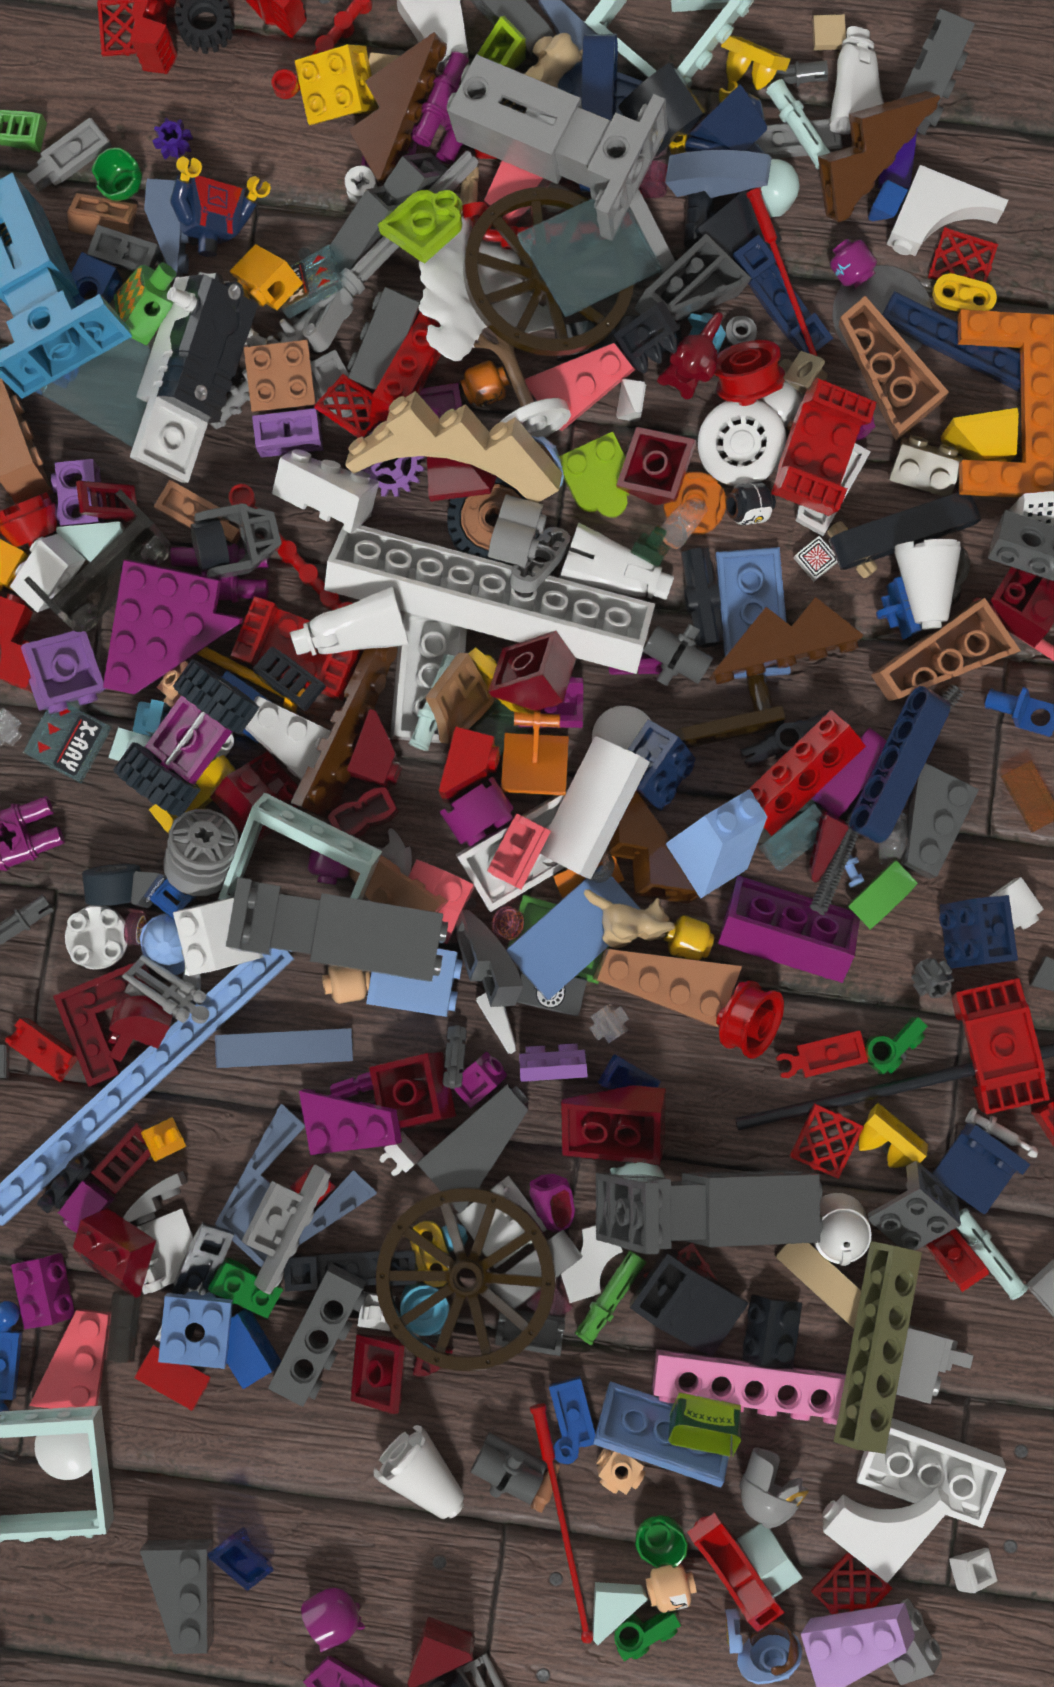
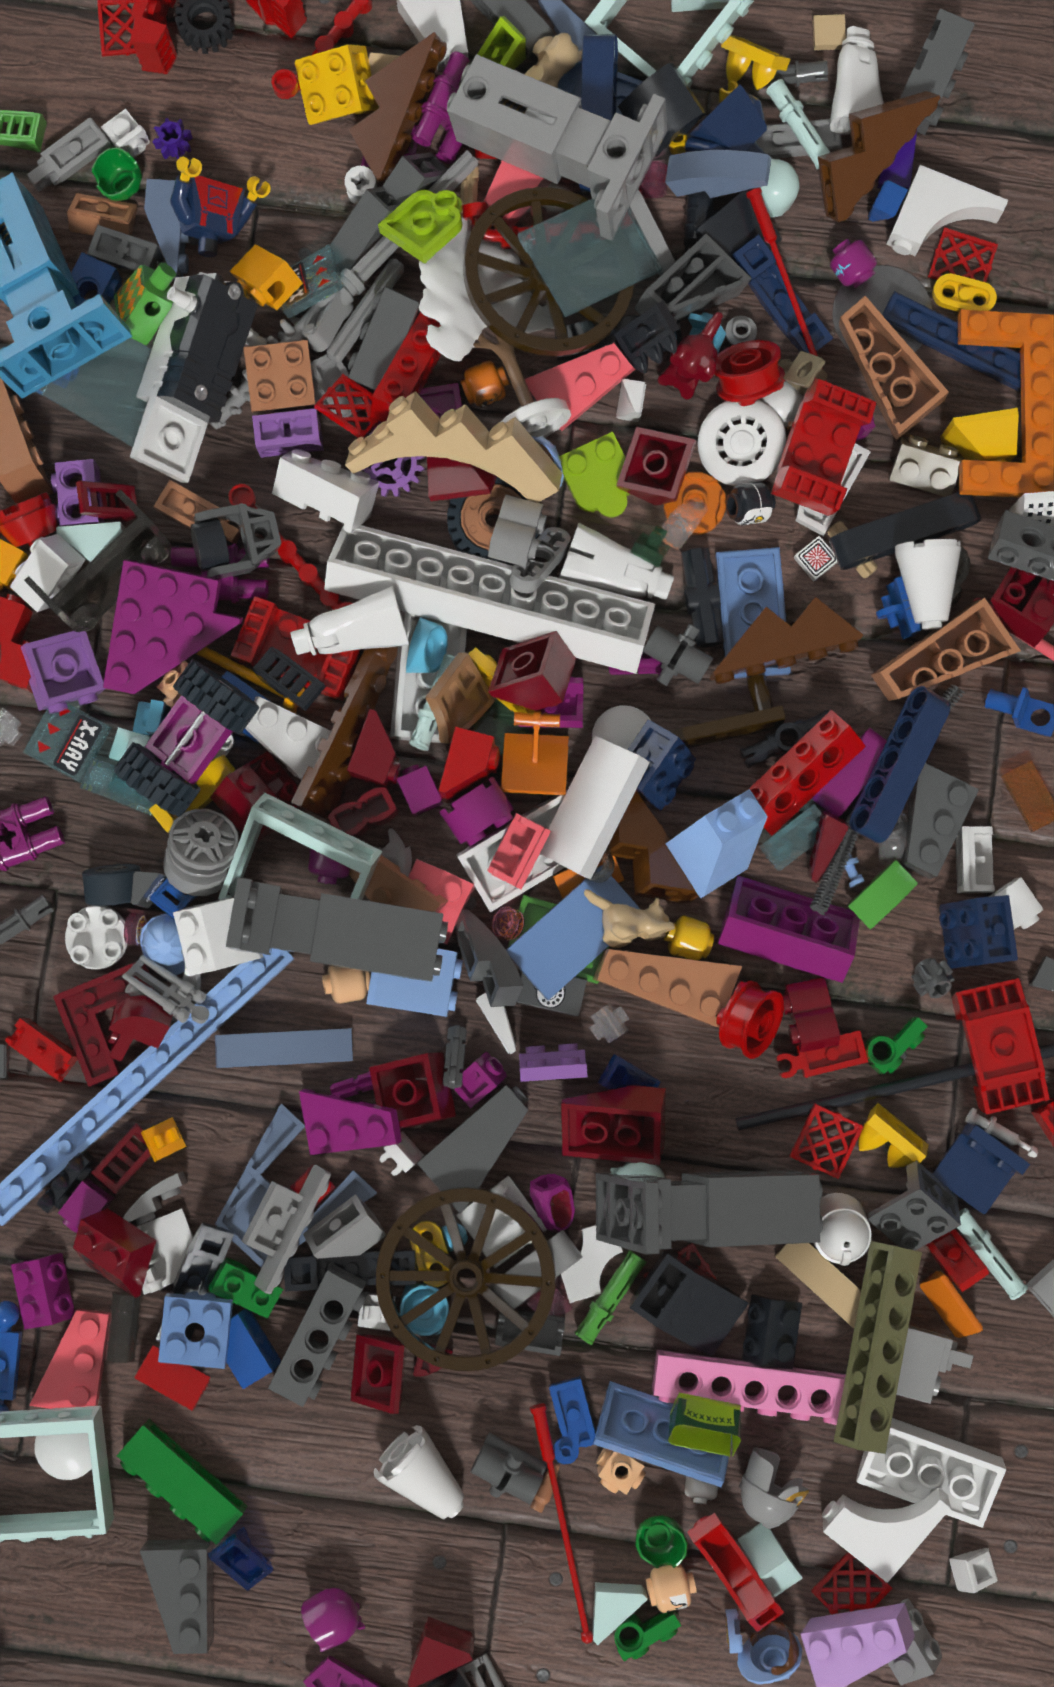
(104, 782): none -> clear light blue slope
(126, 133): none -> white bracket
(181, 1482): none -> green brick
(345, 1231): none -> light grey slope
(363, 312): none -> light grey axle
(419, 789): none -> magenta brick
(426, 647): none -> medium azure piece
(700, 1490): none -> white piece
(811, 1015): none -> dark red brick
(950, 1305): none -> orange slope
(974, 860): none -> white hinge

